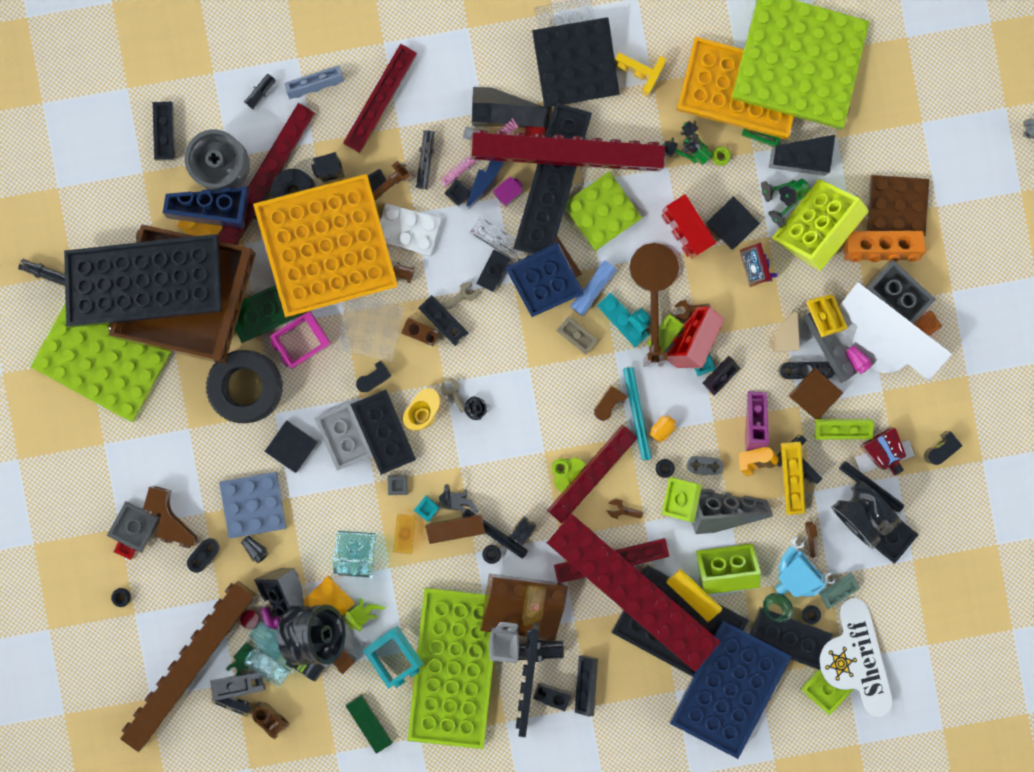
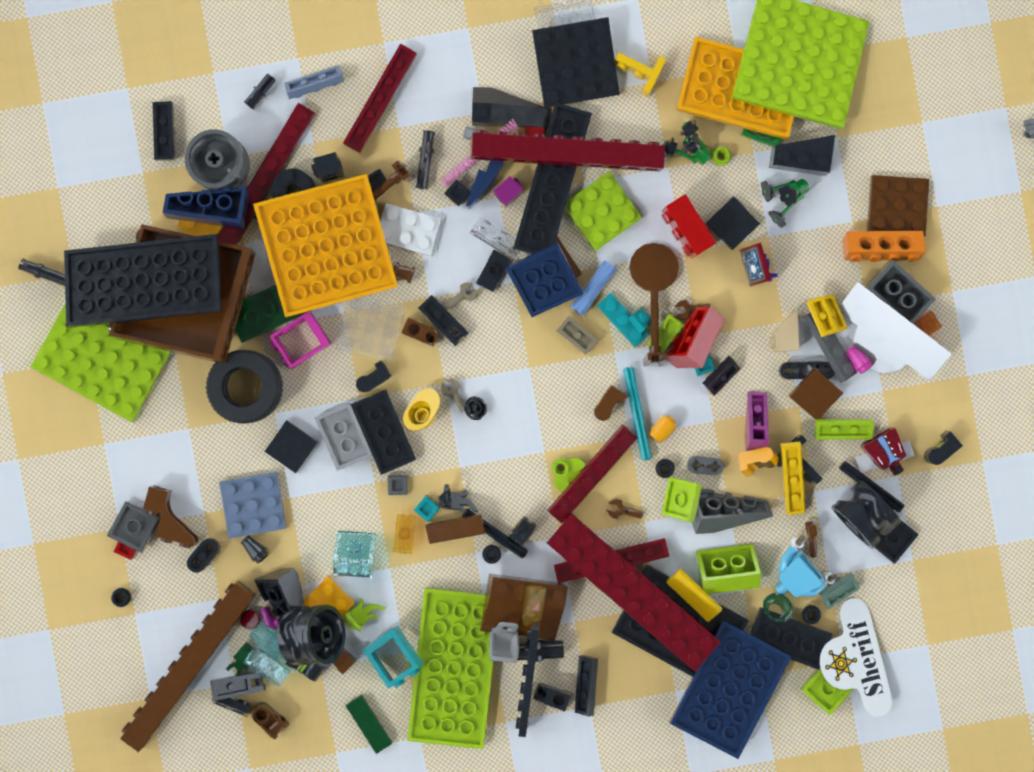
(820, 224): neon yellow slope -> none

